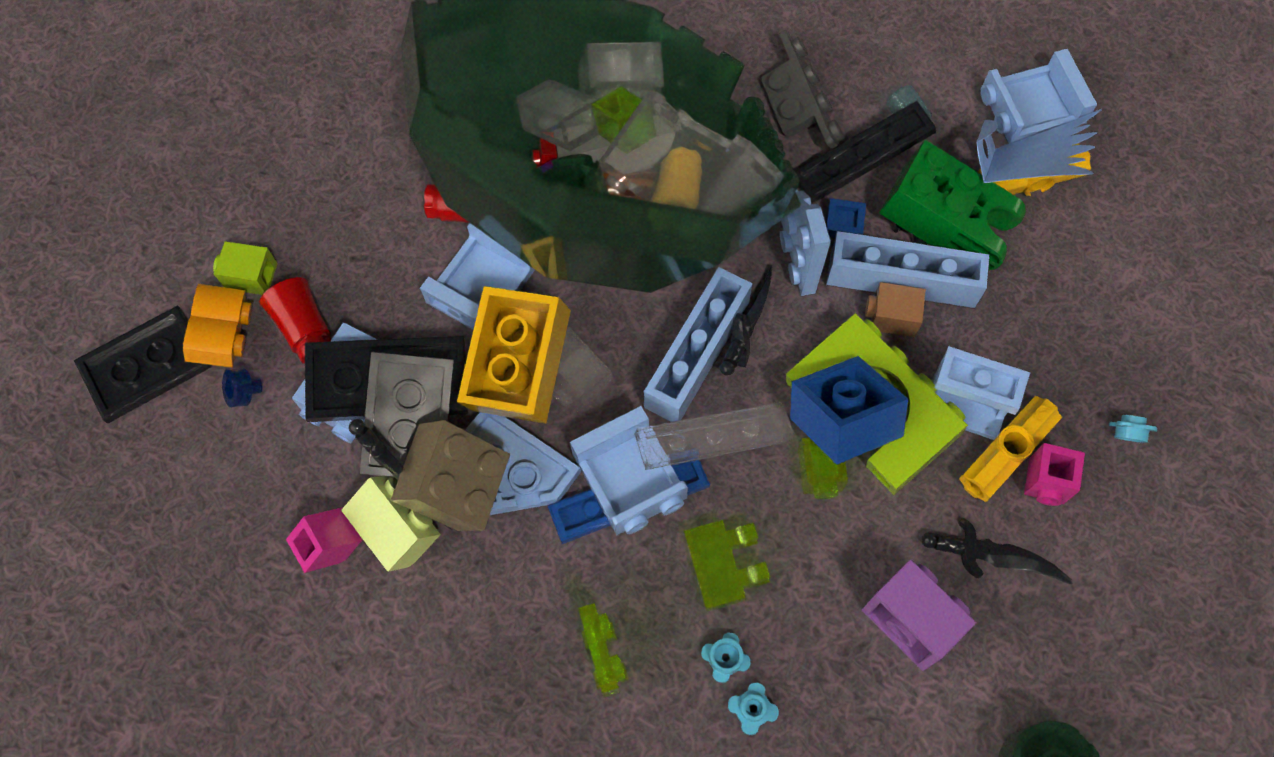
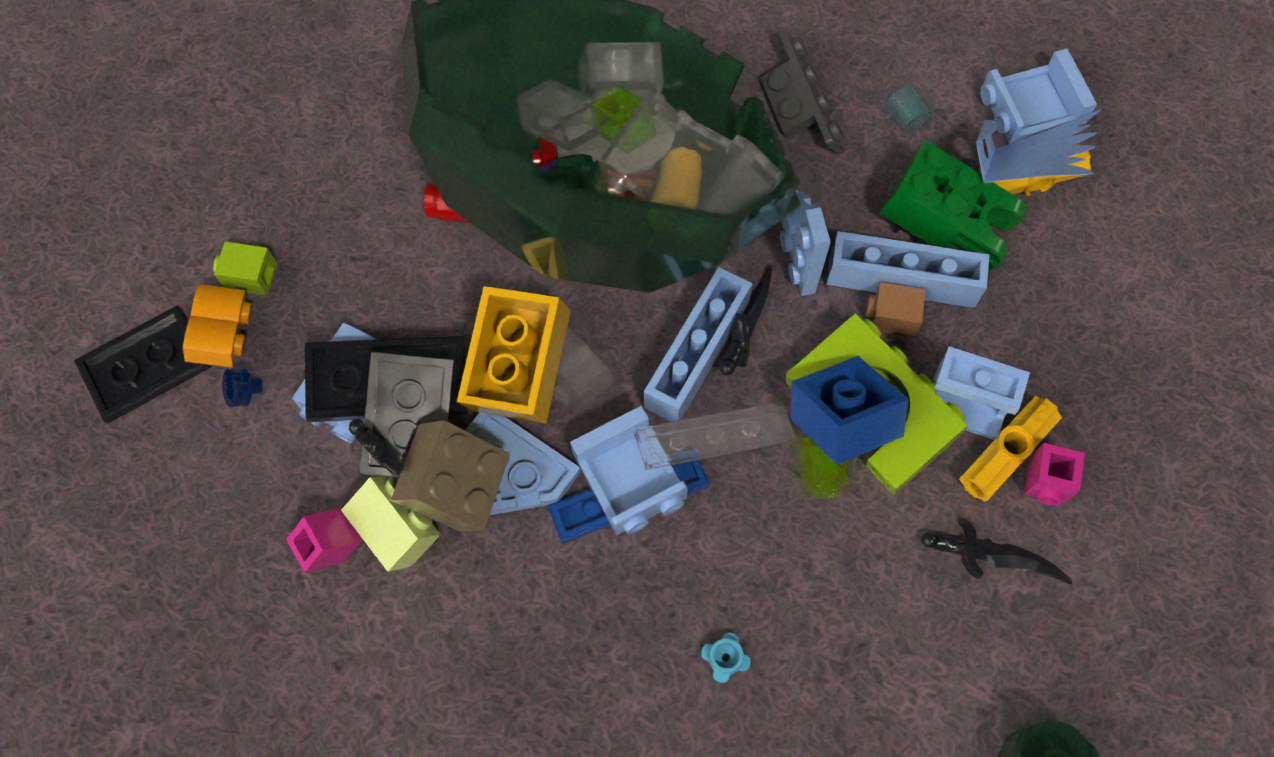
(295, 314): red plant -> none
(475, 265): light blue panel -> none
(595, 634): clear neon green plate -> none
(715, 563): clear neon green plate -> none
(765, 710): medium azure plate -> none
(845, 217): blue plate -> none
(865, 151): black tile -> none
(919, 615): medium lavender brick -> none
(1132, 429): medium azure plate -> none

